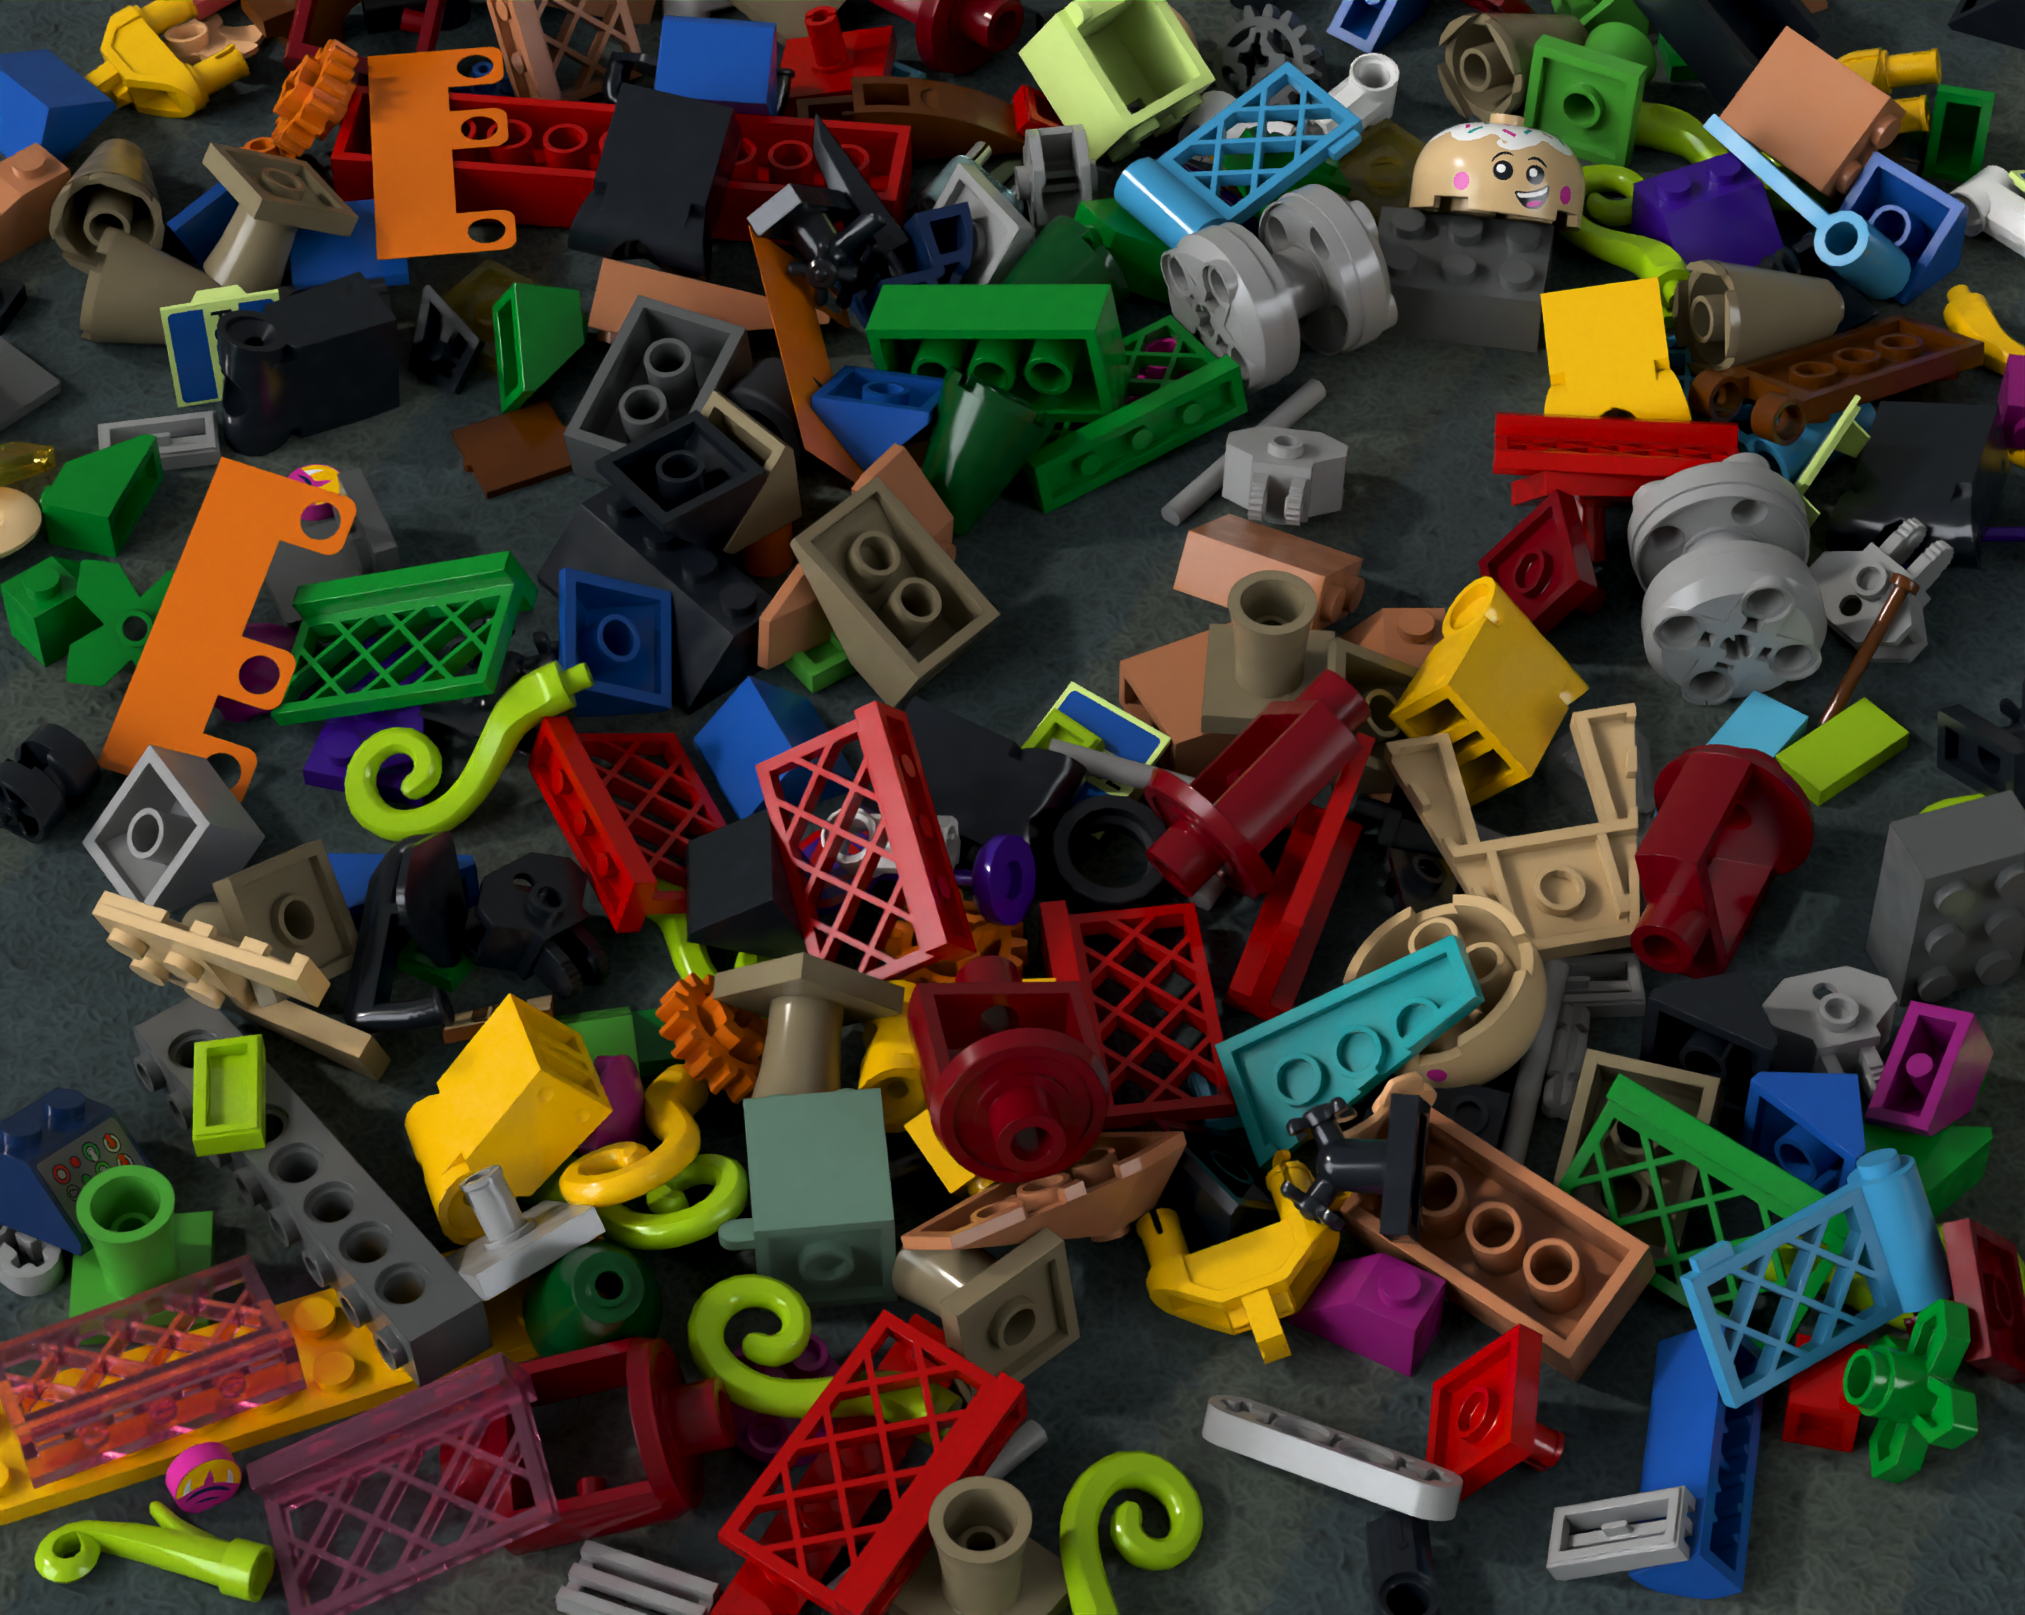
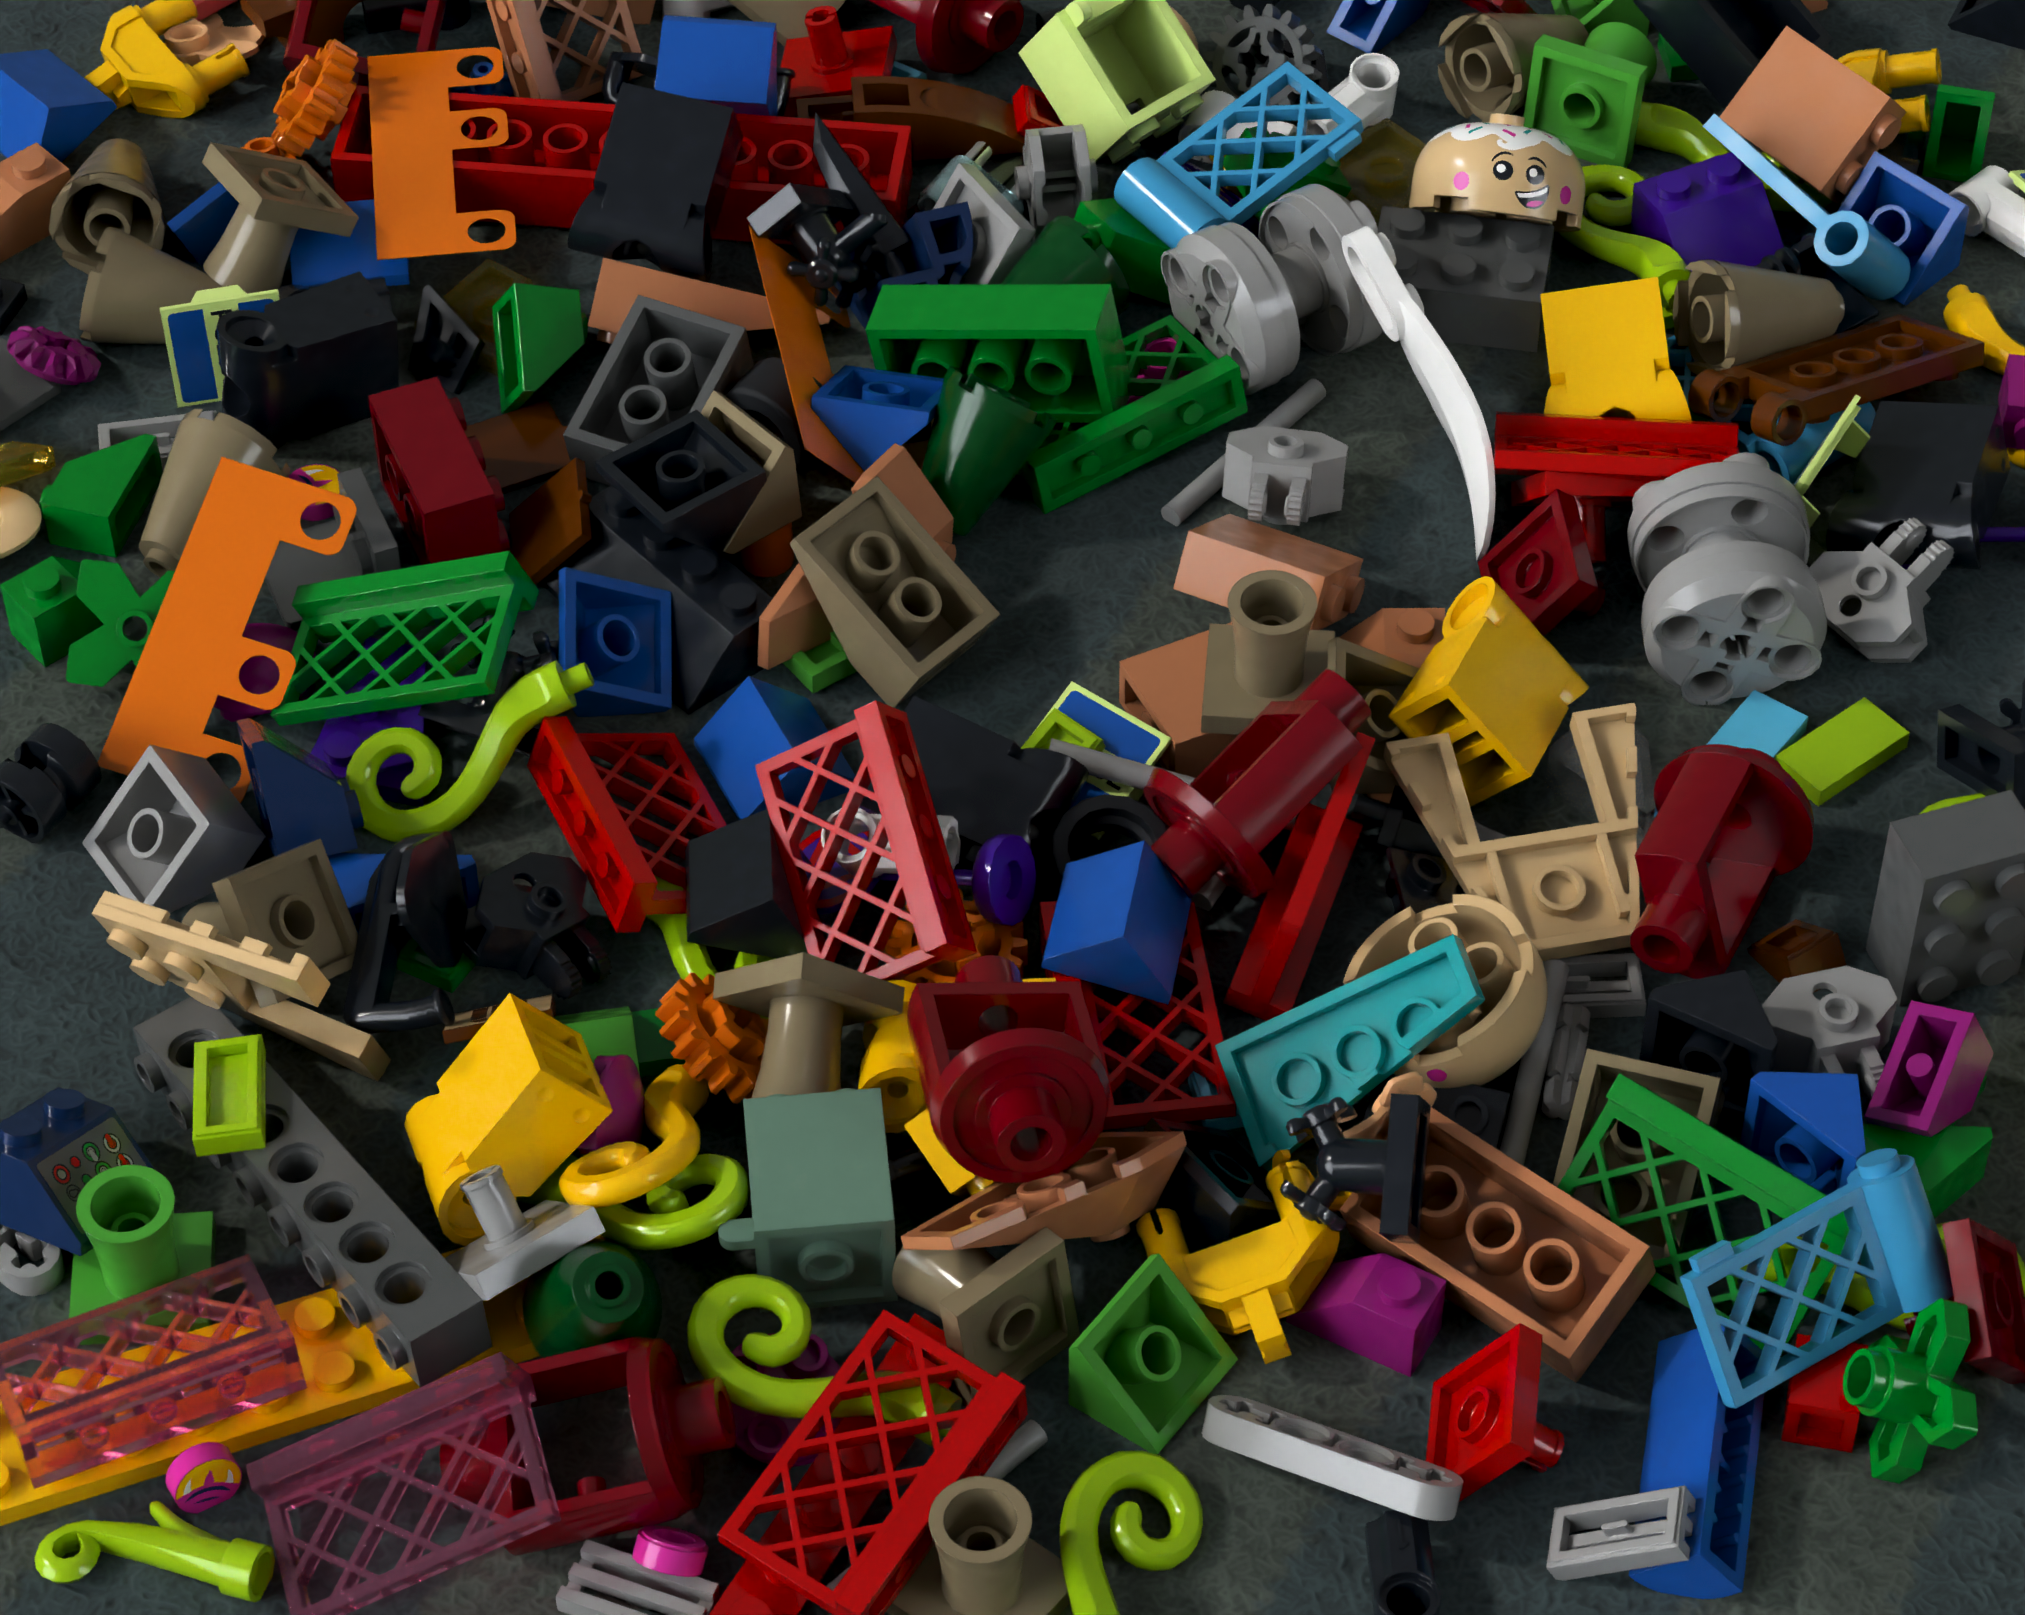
(53, 355): none -> magenta gear
(187, 478): none -> dark tan cone
(298, 794): none -> dark blue slope
(436, 474): none -> dark red brick
(552, 522): none -> reddish brown piece
(670, 1551): none -> dark pink tile
(1119, 922): none -> blue slope
(1147, 1359): none -> bright green slope
(1403, 320): none -> white plant
(1798, 950): none -> reddish brown slope
(1902, 586): reddish brown piece -> none

